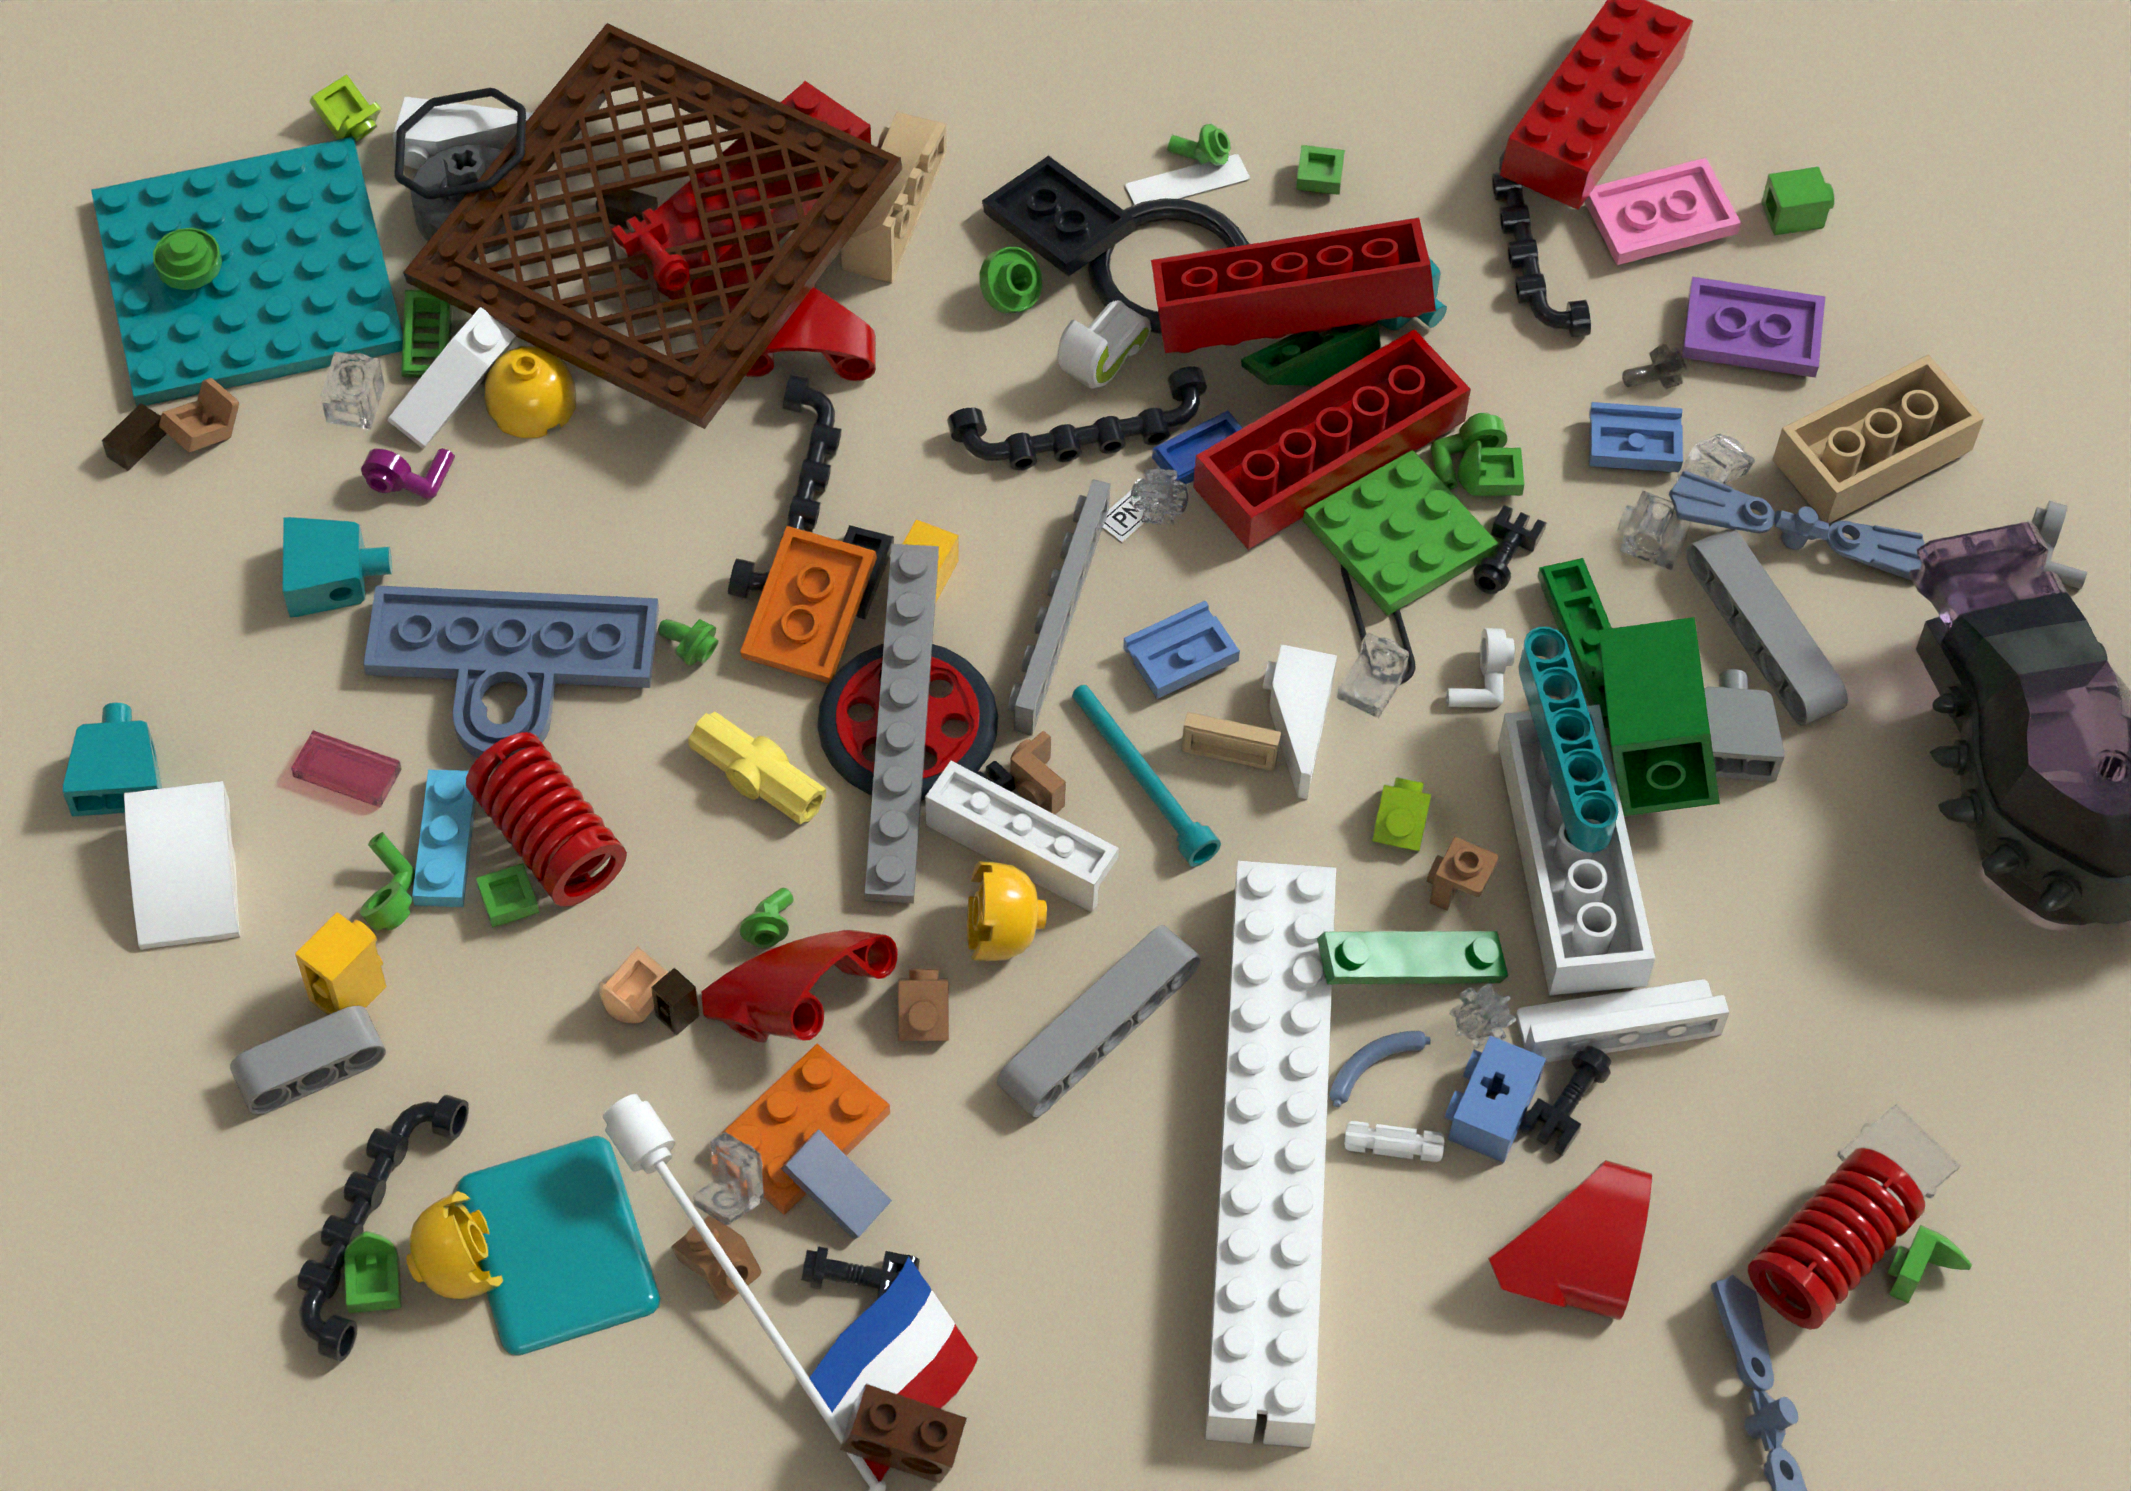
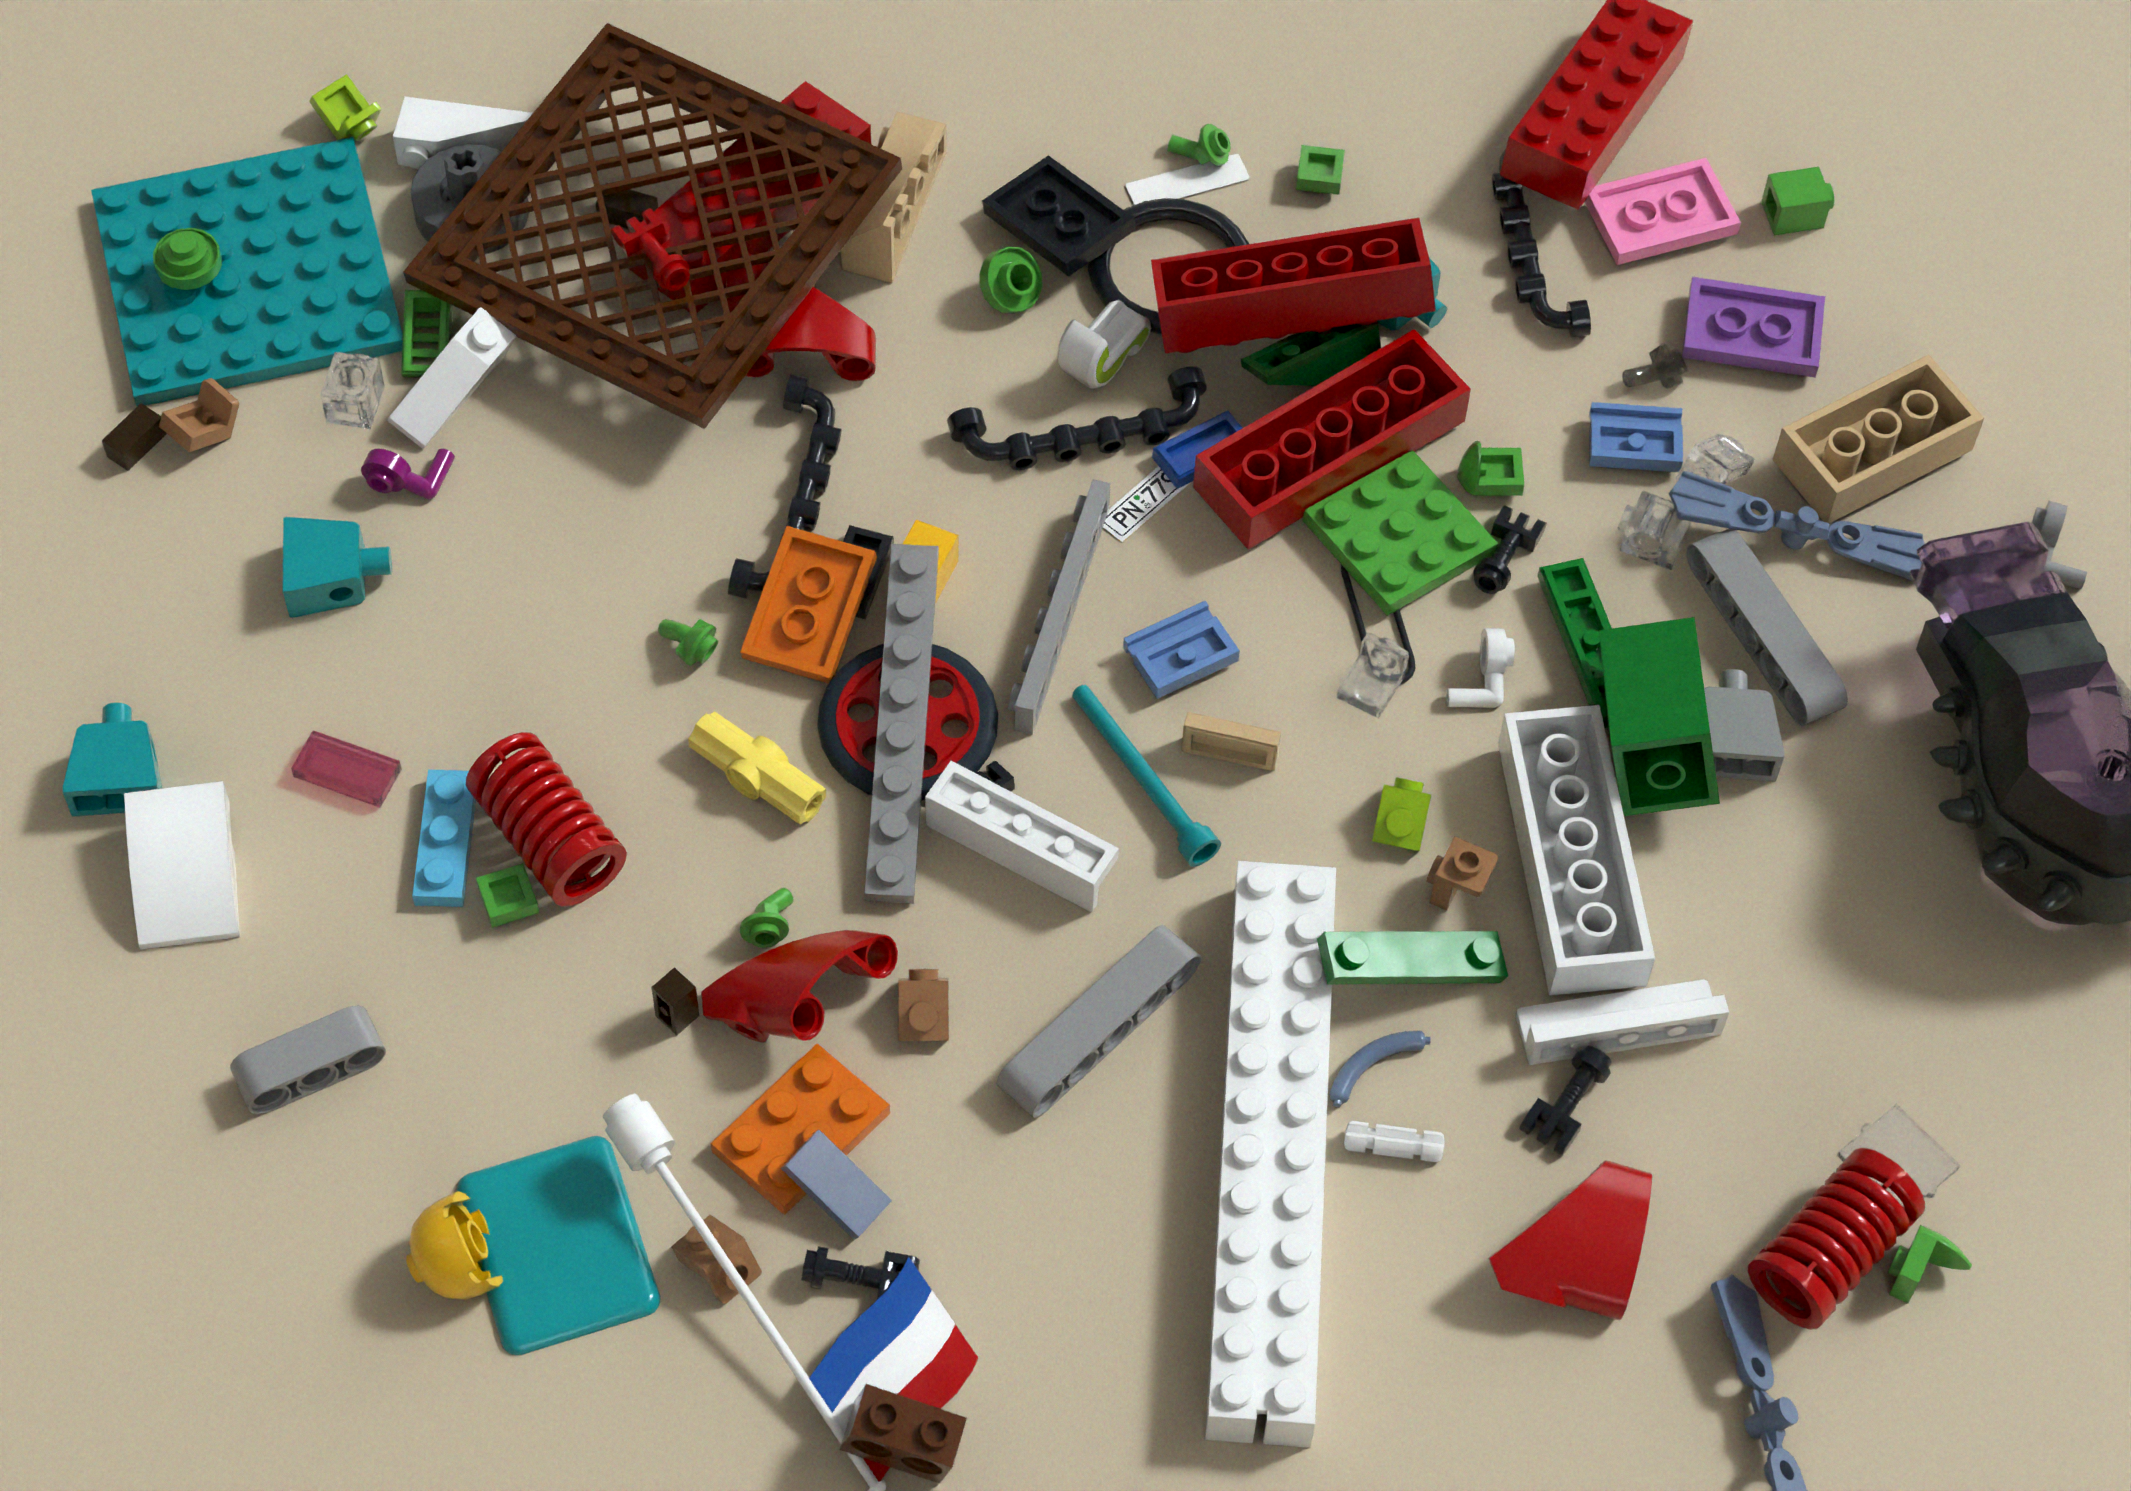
(341, 965): yellow brick -> none
(366, 1193): black bar -> none
(372, 1274): bright green plate -> none
(389, 904): bright green plate -> none
(471, 187): black piece -> none
(512, 639): sand blue plate -> none
(529, 392): yellow cylinder -> none
(629, 991): light nougat plate -> none
(736, 1180): clear bracket -> none
(1002, 912): yellow cylinder -> none
(1035, 779): medium nougat bracket -> none
(1159, 496): clear gear -> none
(1298, 707): white slope -> none
(1479, 427): bright green plate -> none
(1487, 1123): medium blue brick -> none
(1491, 1008): clear gear -> none
(1563, 757): teal beam -> none

